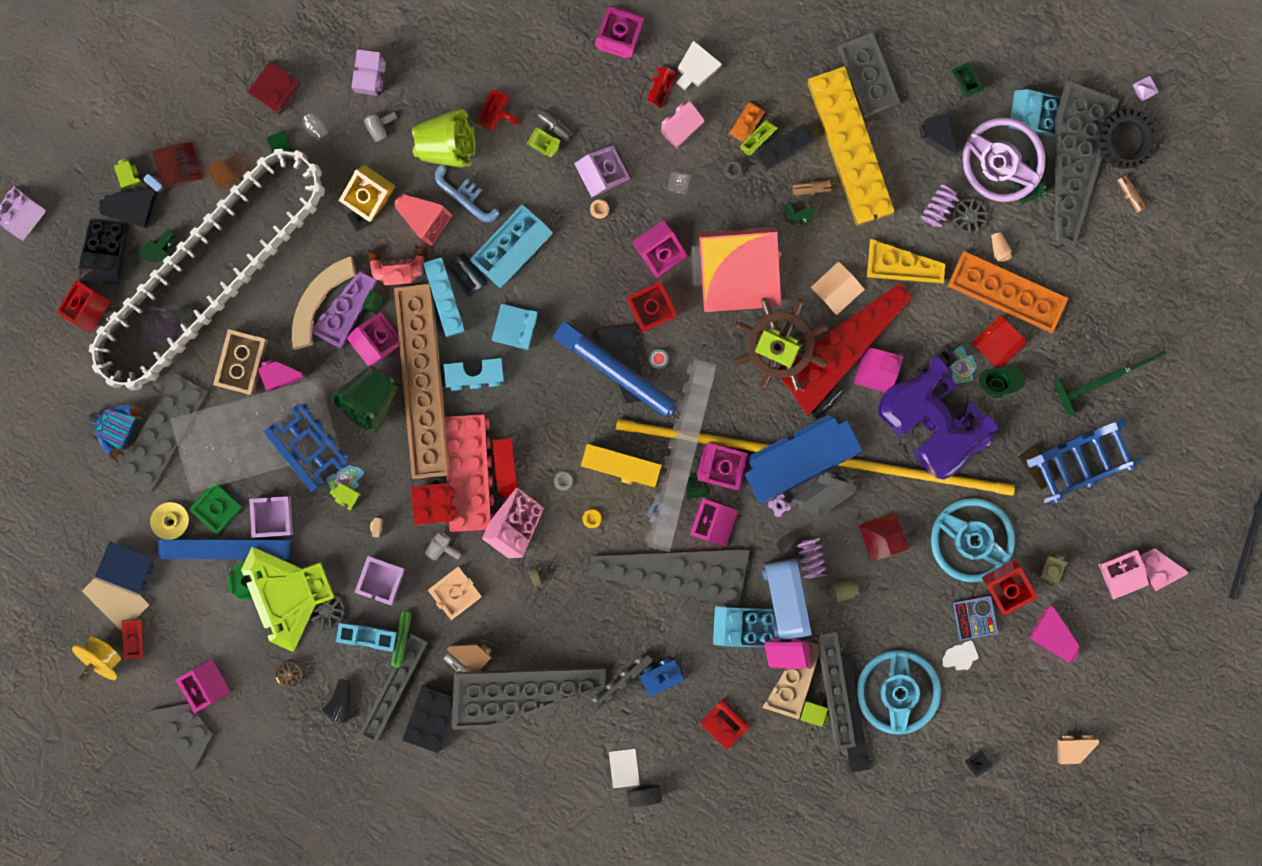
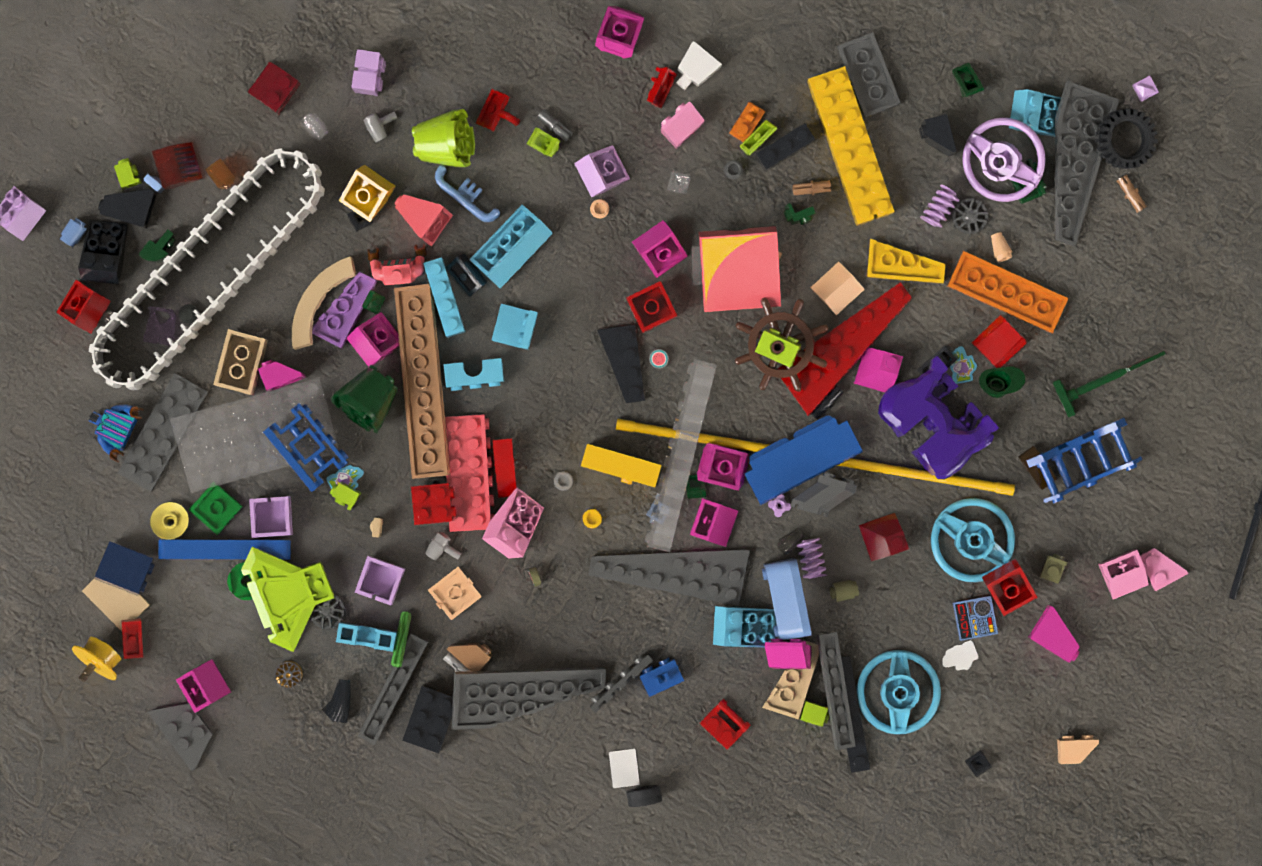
(73, 232): none -> medium blue brick
(279, 141): dark green slope -> none
(615, 369): blue brick -> none

